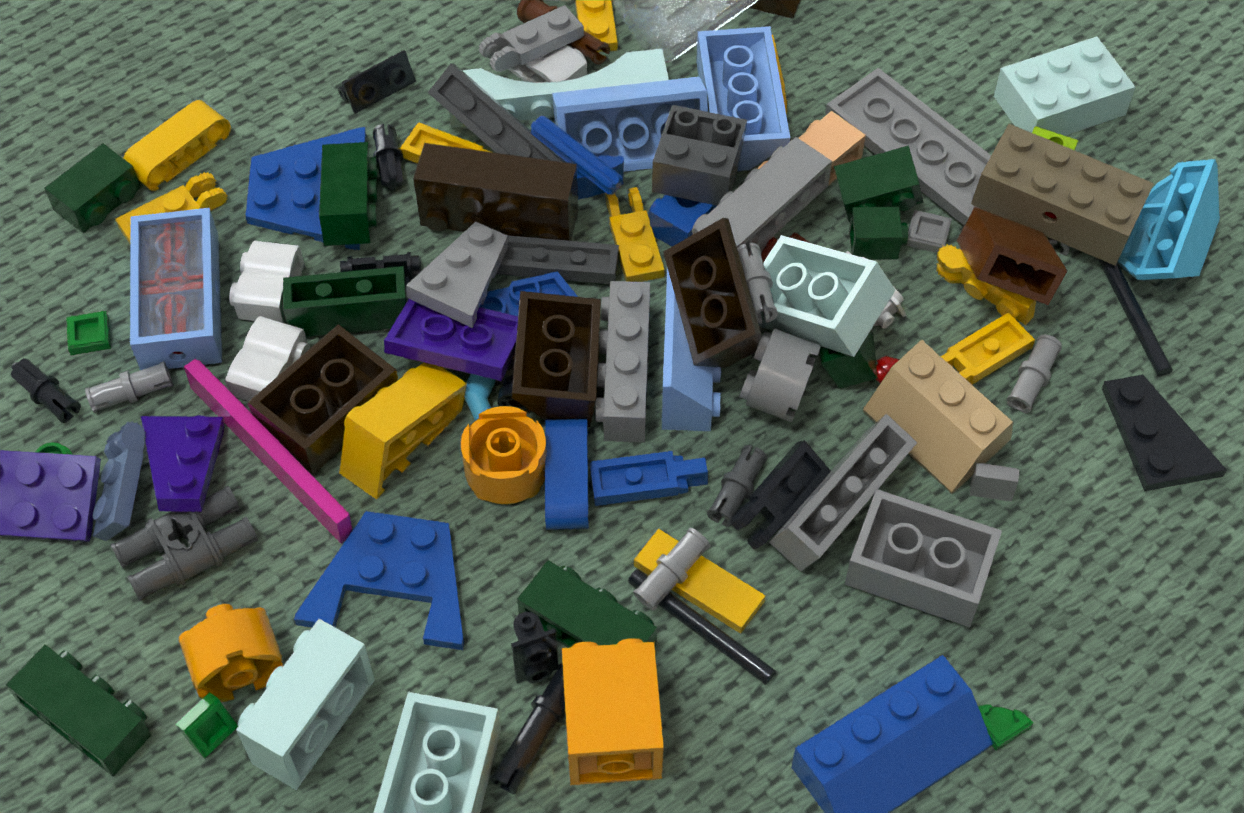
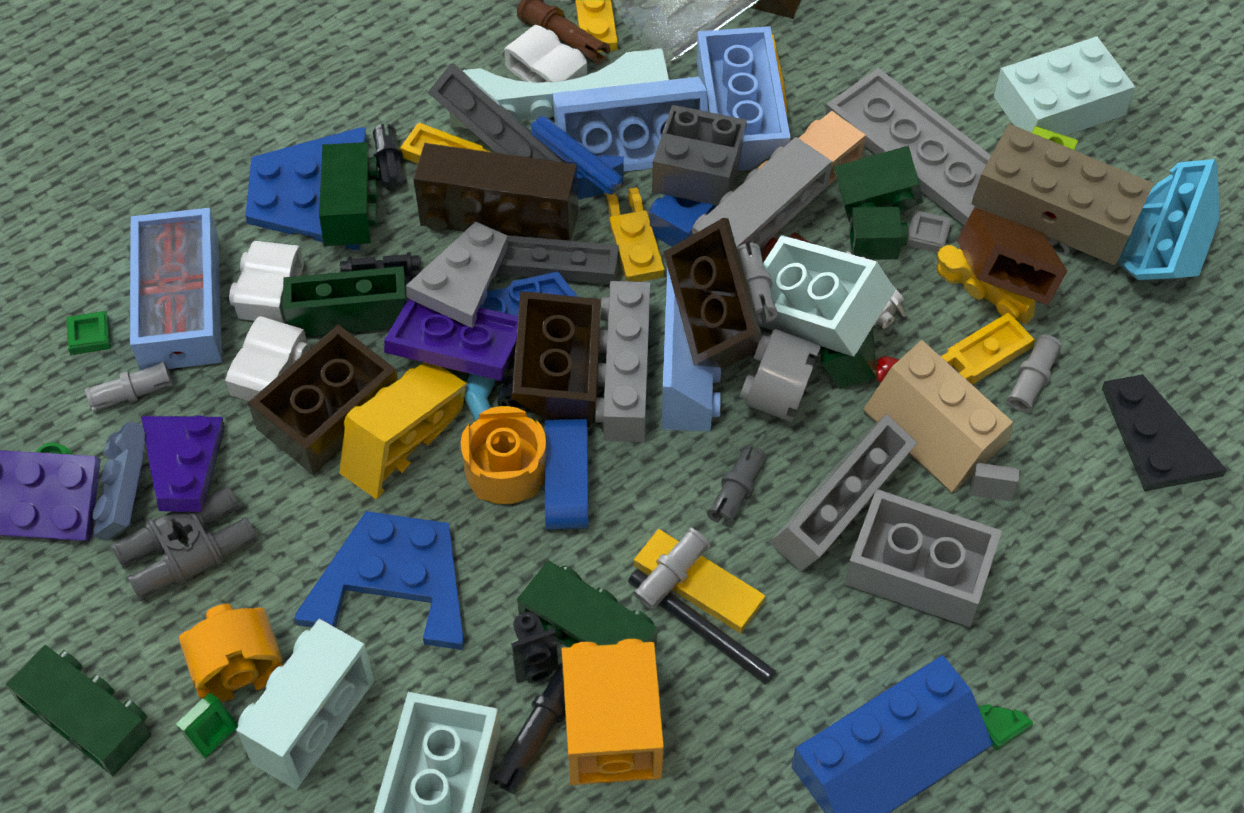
(44, 390): black axle -> none
(93, 188): dark green brick -> none
(177, 143): yellow beam -> none
(179, 200): yellow hinge -> none
(269, 450): dark pink tile -> none
(377, 82): black hinge -> none
(532, 39): light grey hinge -> none
(645, 477): blue hinge -> none
(782, 492): black hinge -> none
(1137, 318): black bar -> none

